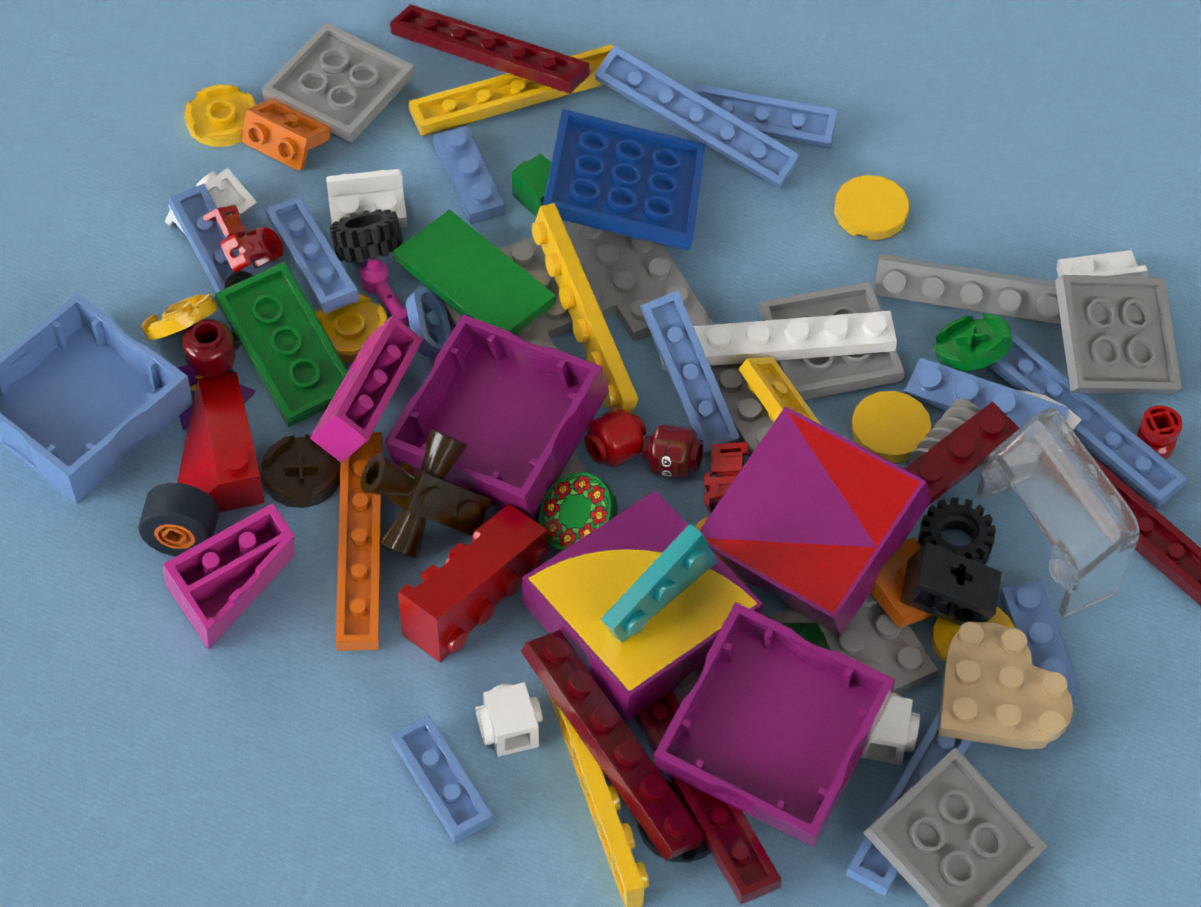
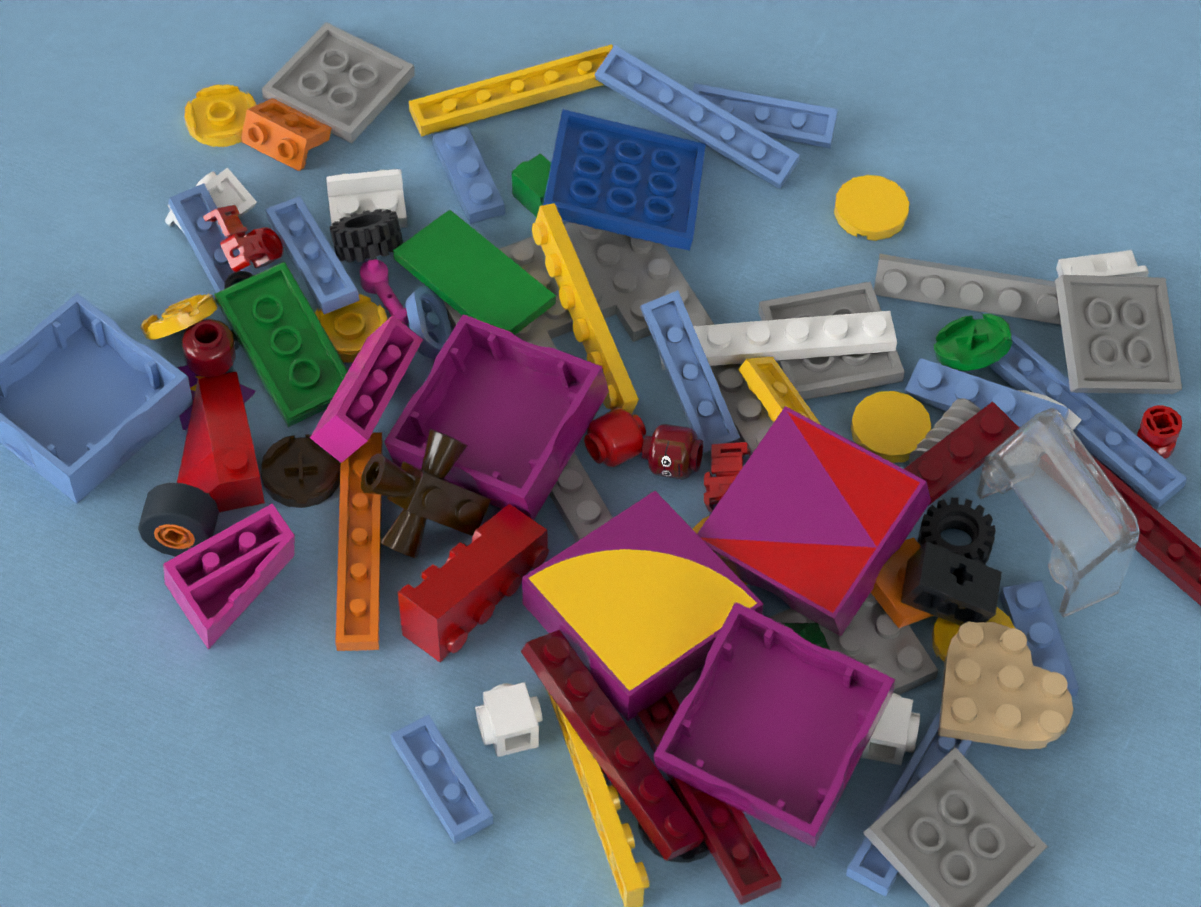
(490, 48): dark red plate -> none
(576, 508): tile -> none
(663, 581): teal wing -> none

